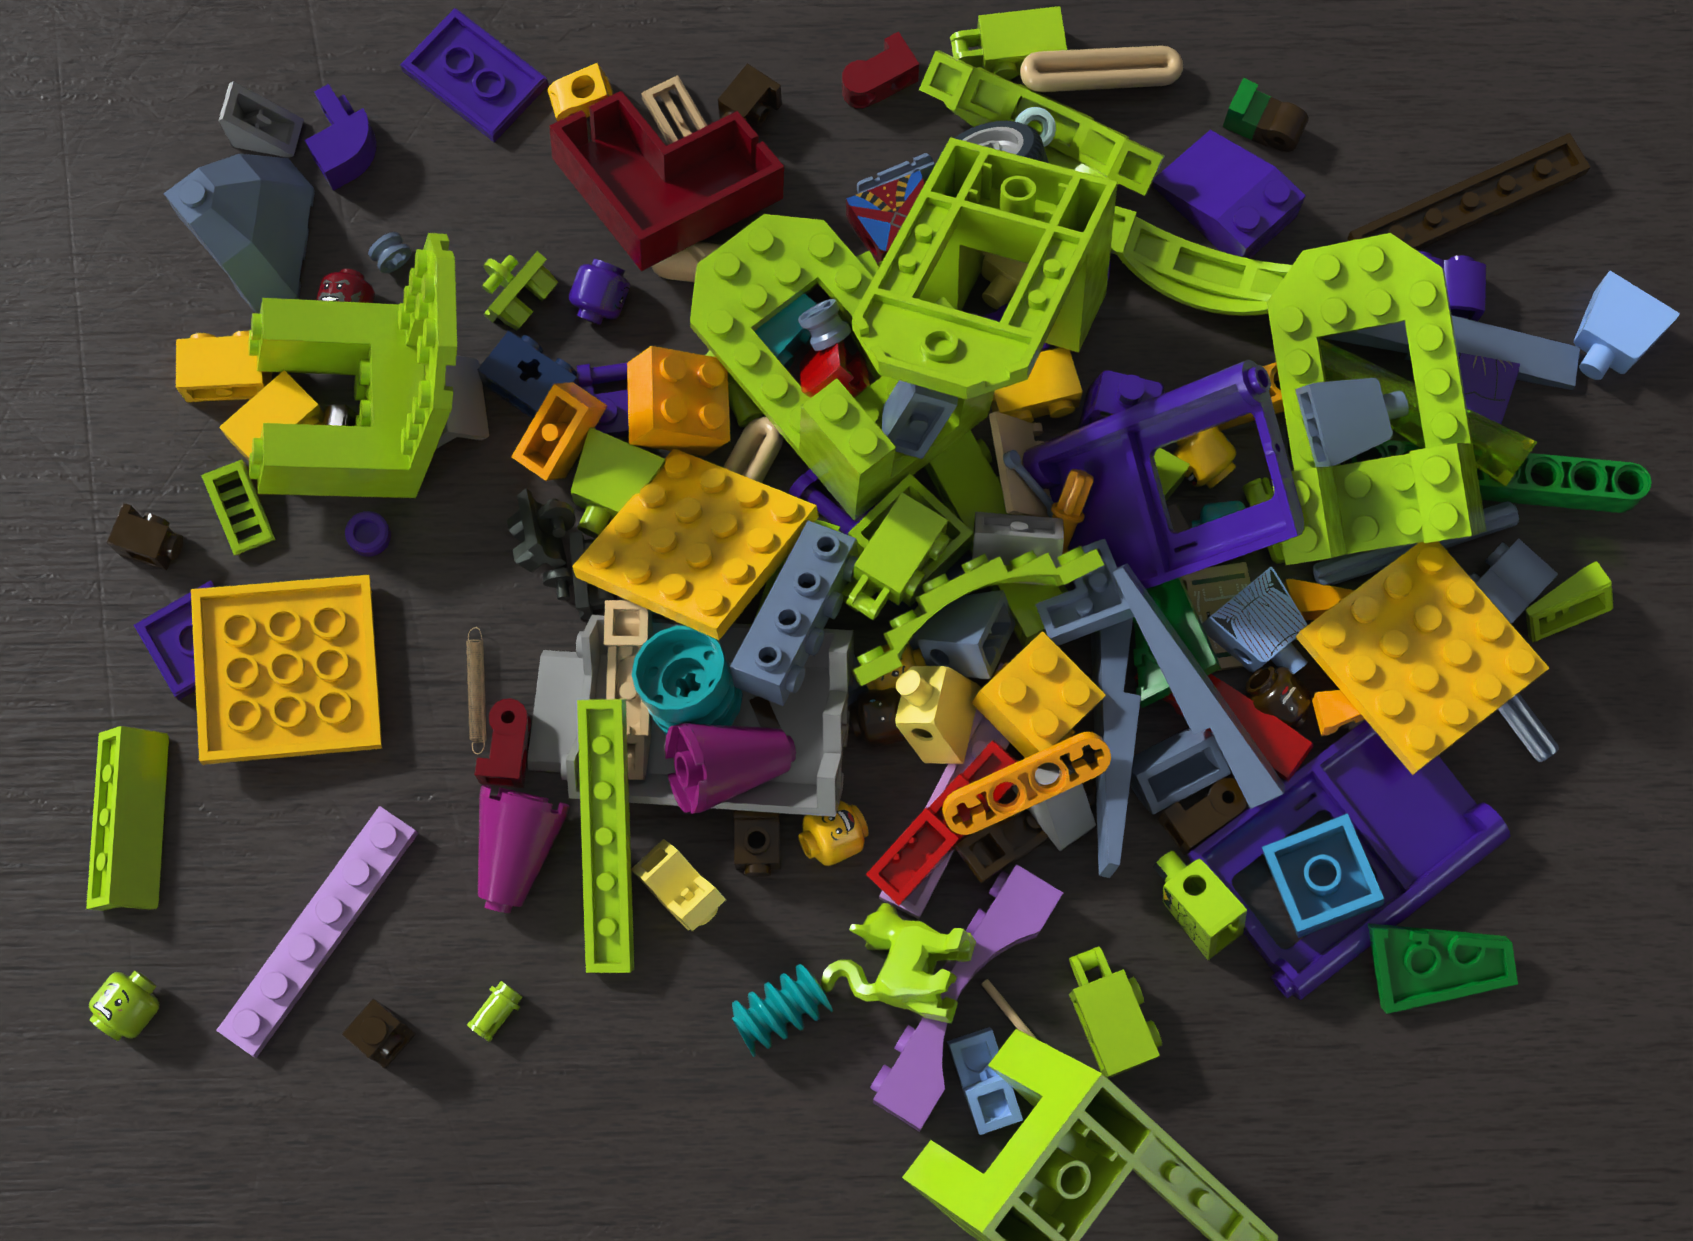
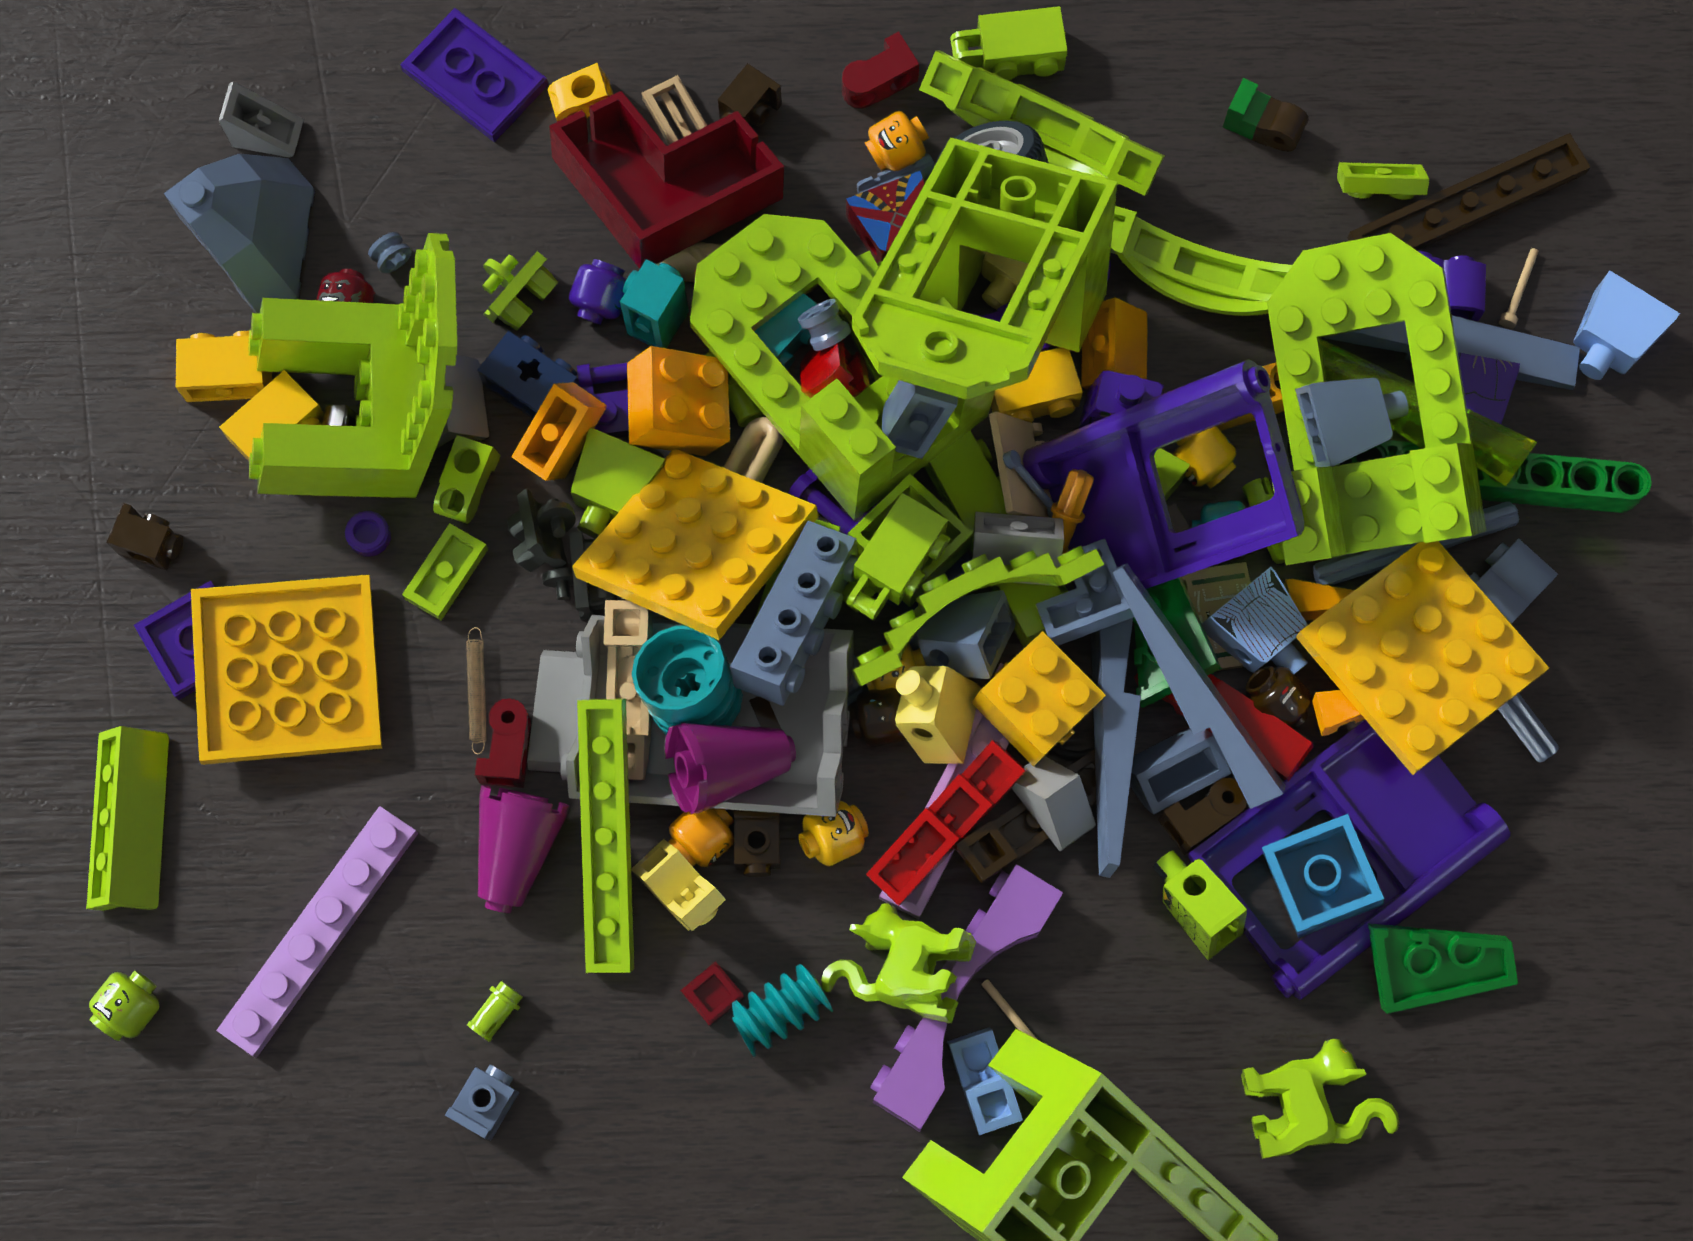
(227, 474): lime slope -> none
(347, 145): dark purple brick -> none
(378, 1033): dark brown brick -> none
(445, 571): none -> lime plate
(464, 479): none -> lime leg
(485, 1119): none -> sand blue brick
(654, 303): none -> teal brick
(702, 835): none -> light orange head
(712, 993): none -> dark red tile
(896, 141): none -> light orange head
(1023, 776): light orange beam -> none
(1044, 118): light aqua plate -> none
(1101, 68): tan piece -> none
(1112, 1016): lime brick -> none
(1115, 342): none -> light orange panel
(1230, 195): dark purple slope -> none
(1304, 1104): none -> lime animal
(1397, 180): none -> lime plate
(1508, 319): none -> tan piece
(1571, 603): lime slope -> none

